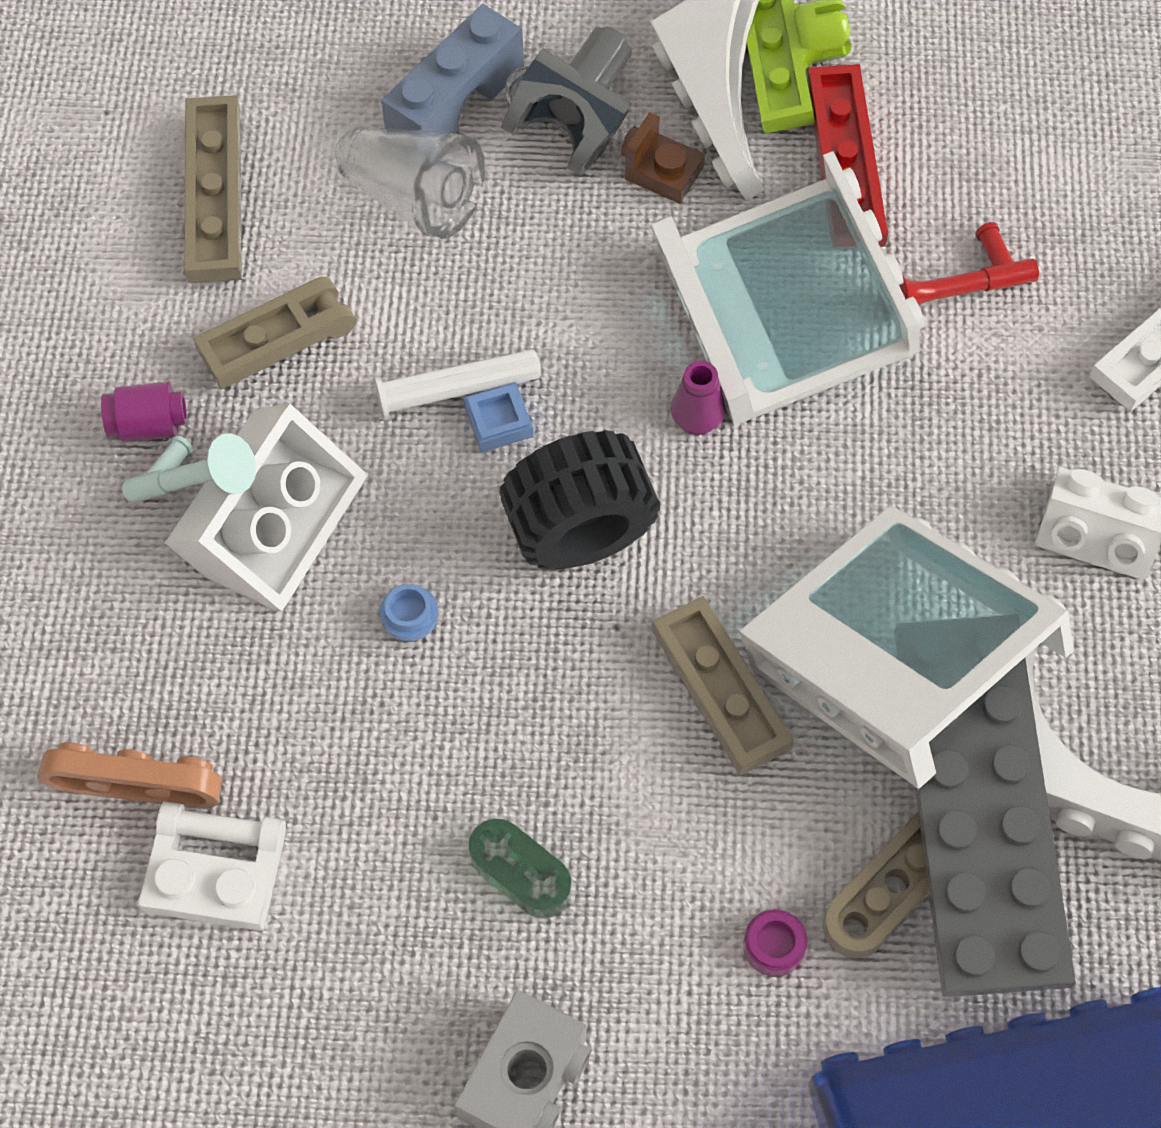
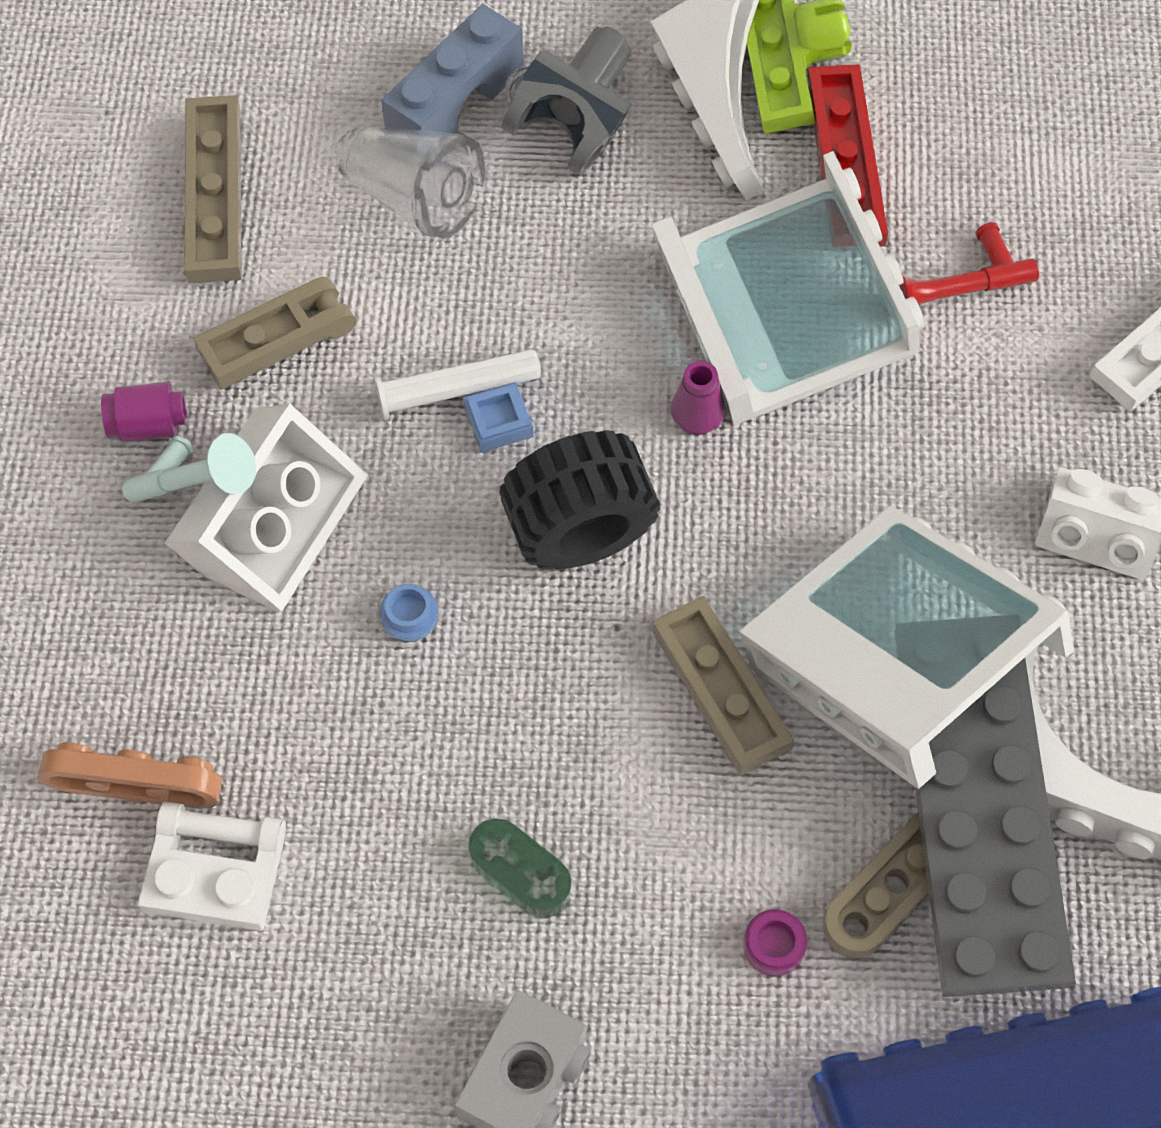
(659, 161): reddish brown bracket -> none

